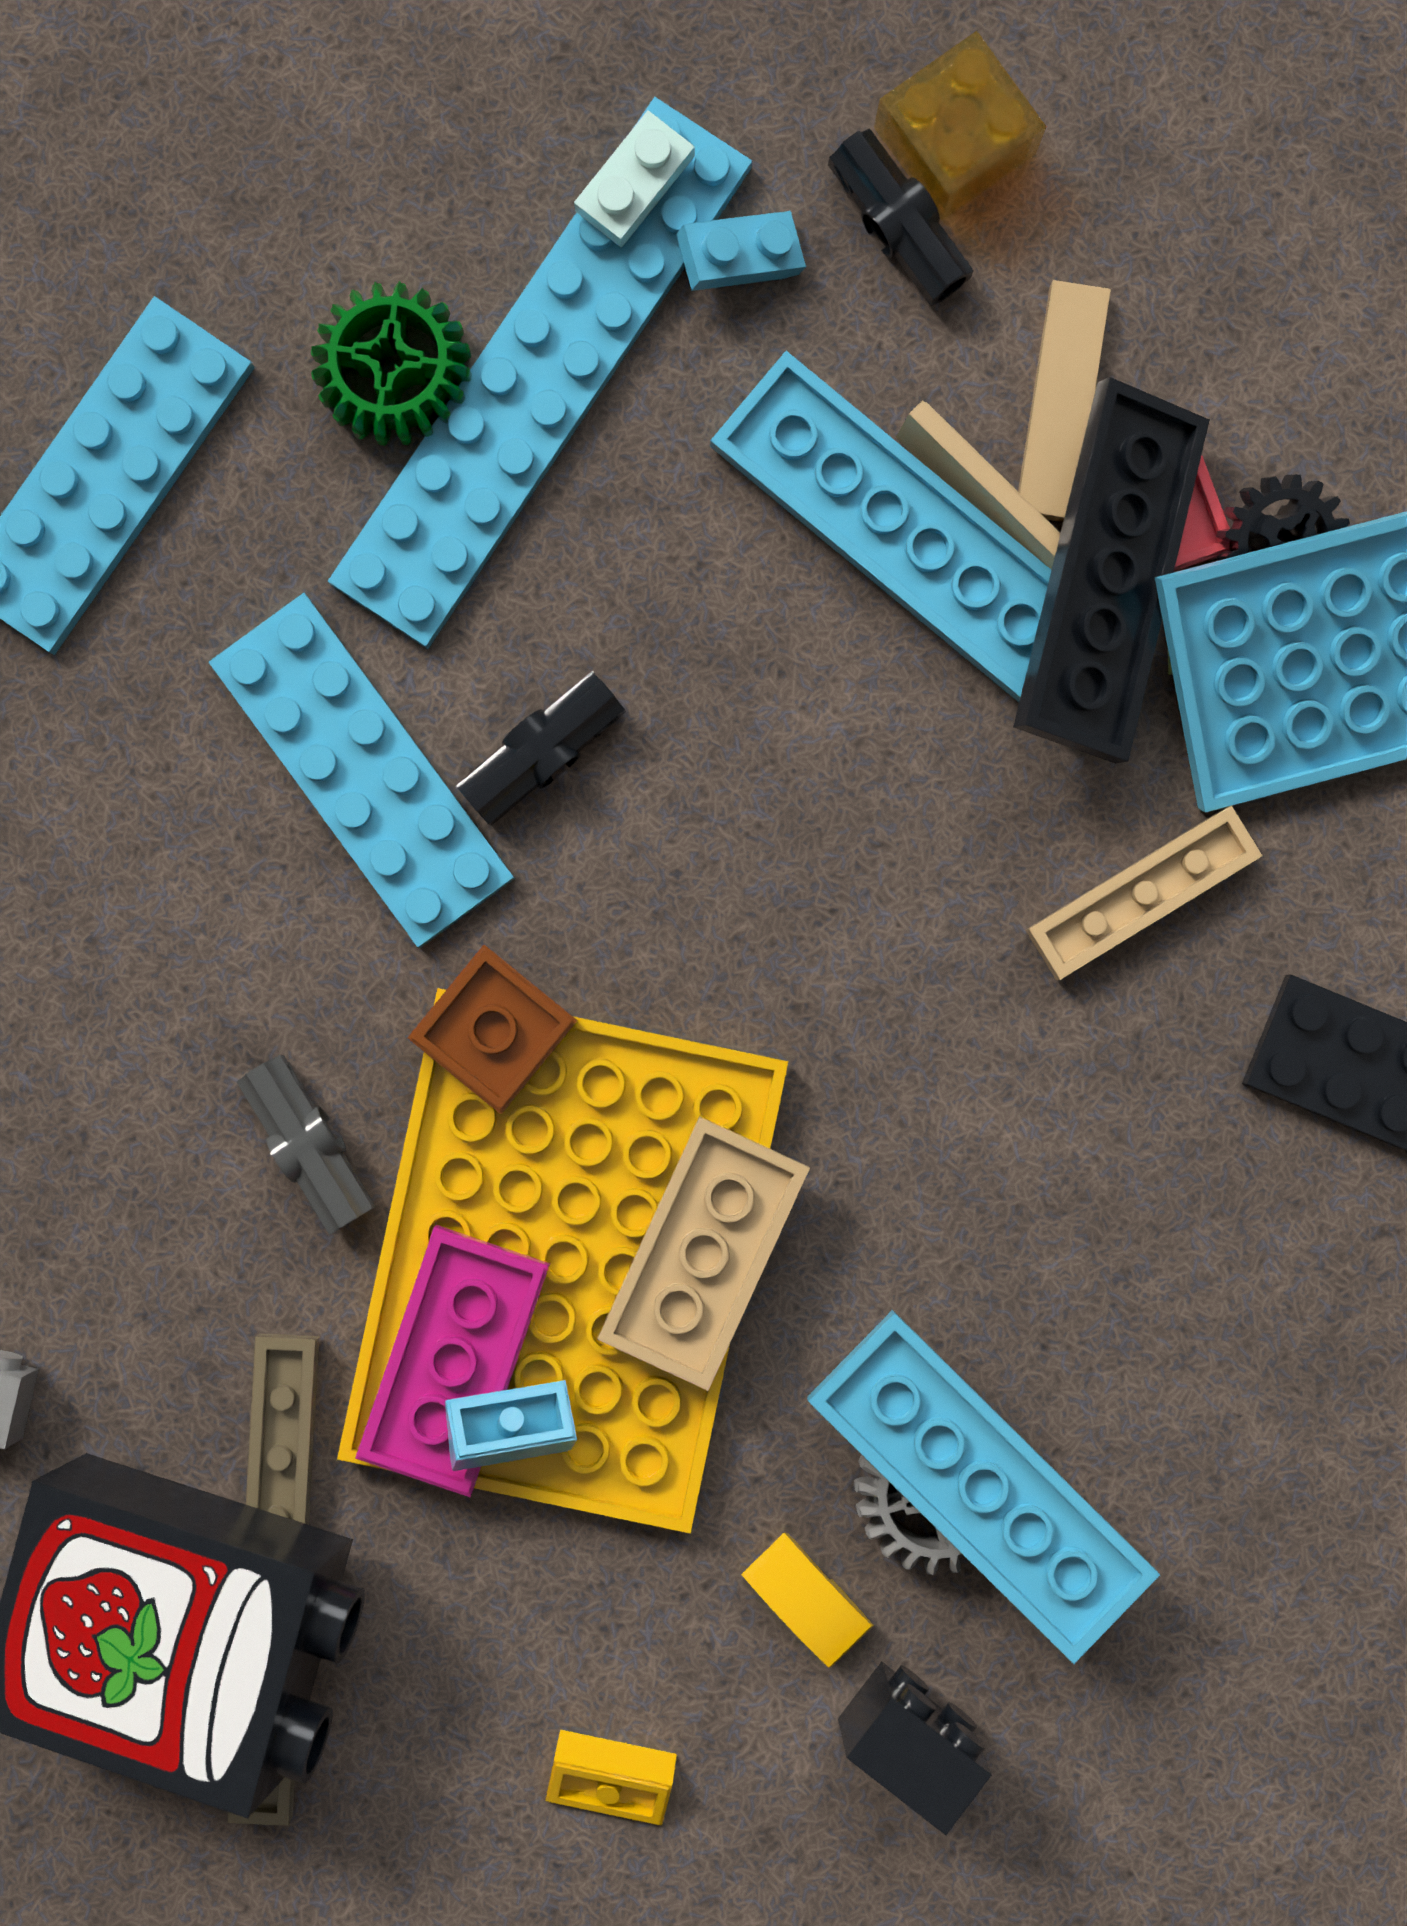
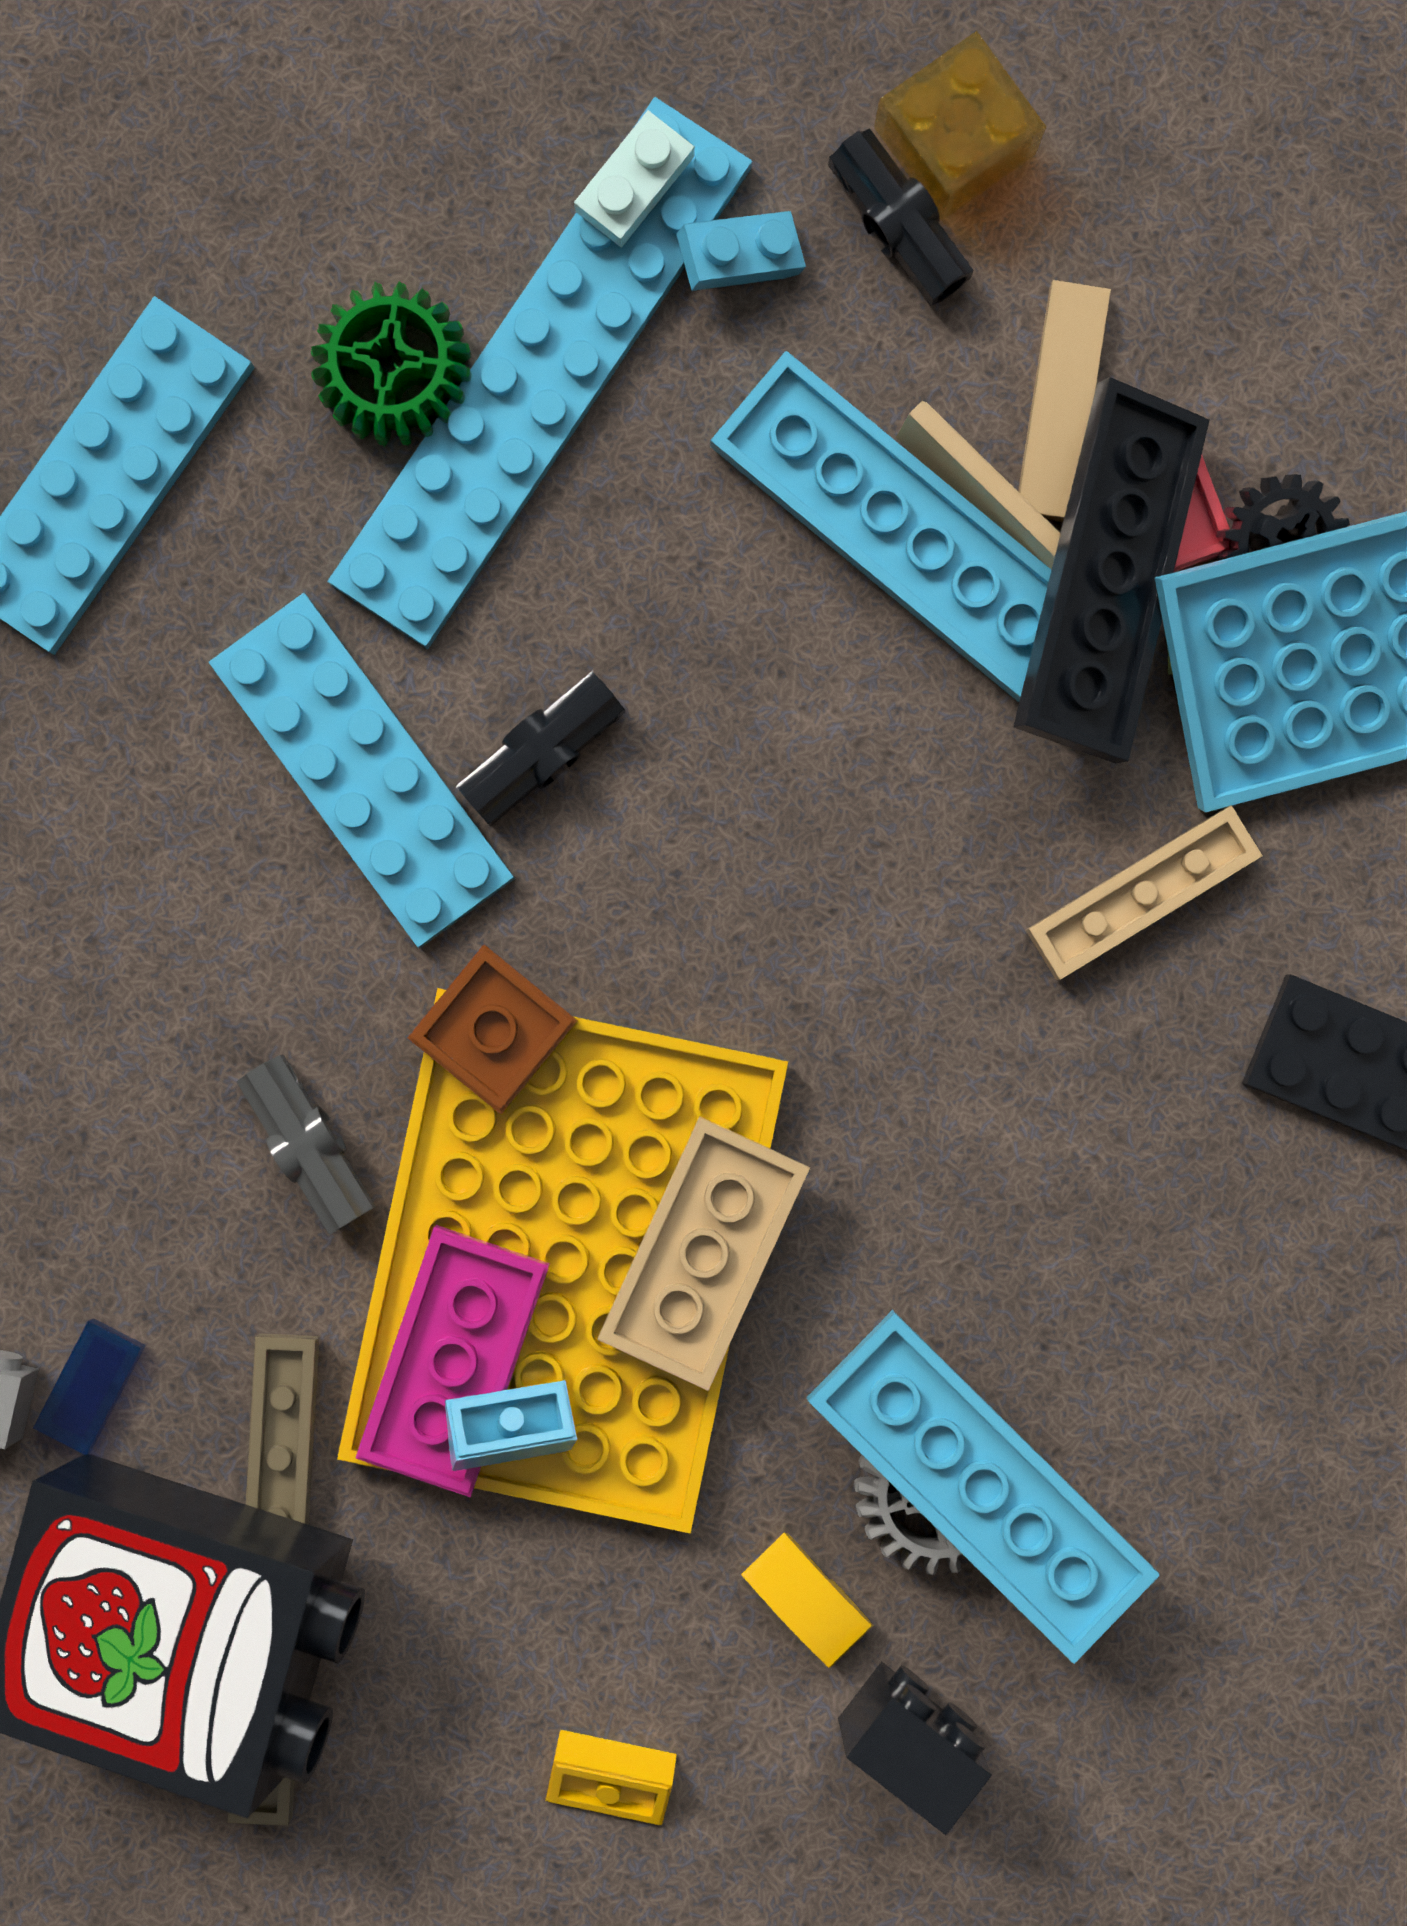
(89, 1386): none -> clear blue tile

